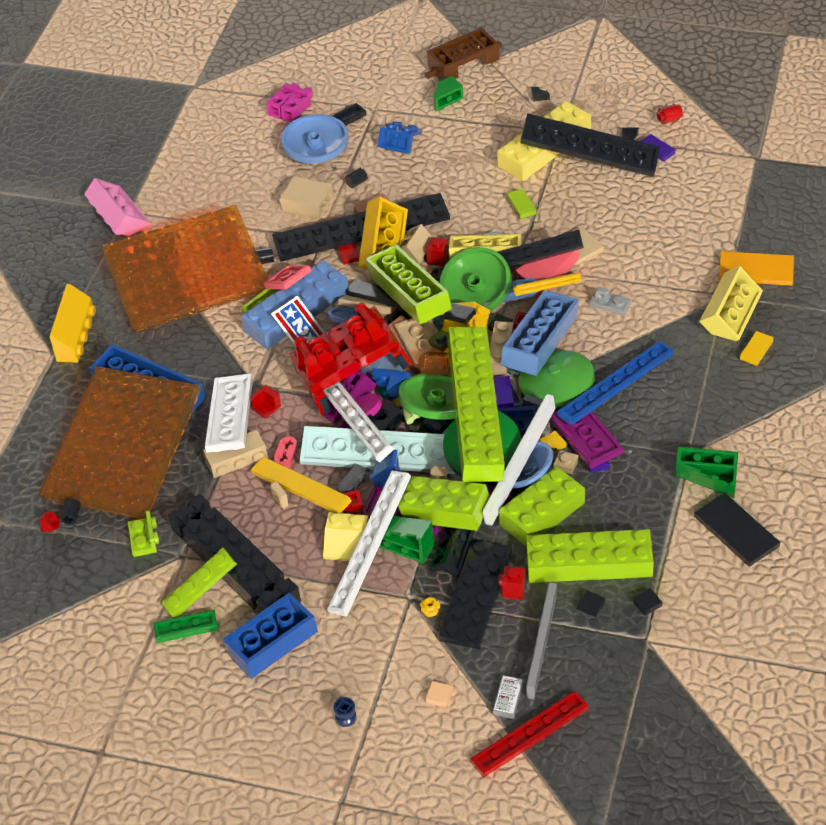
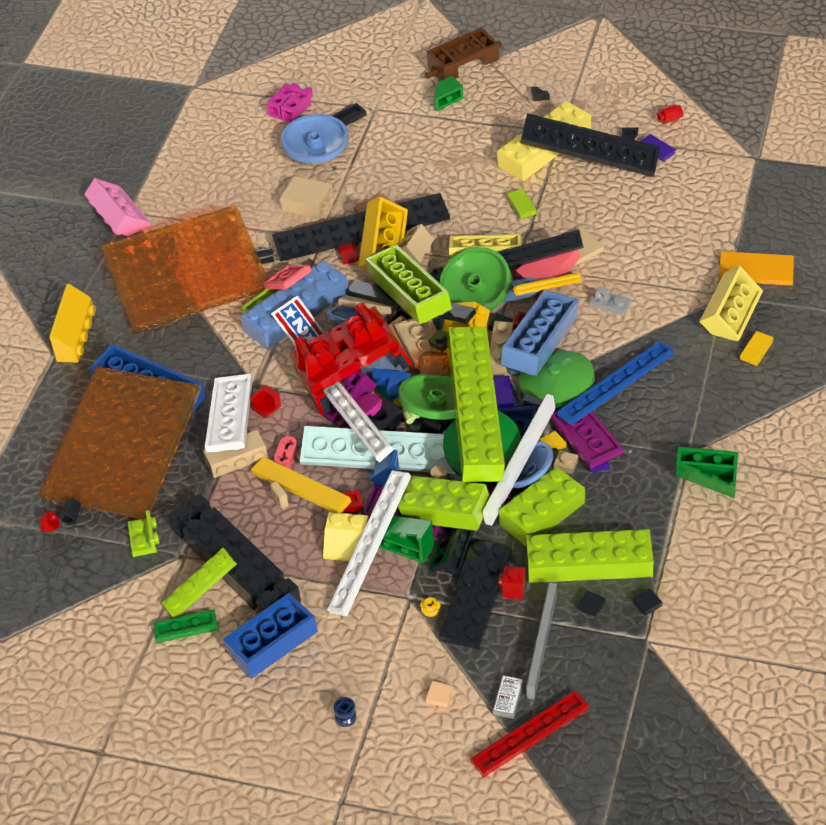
(353, 479): dark grey plate -> none
(356, 177): black piece -> none
(397, 137): blue bracket -> none
(437, 251): red brick -> none
(737, 529): black tile -> none

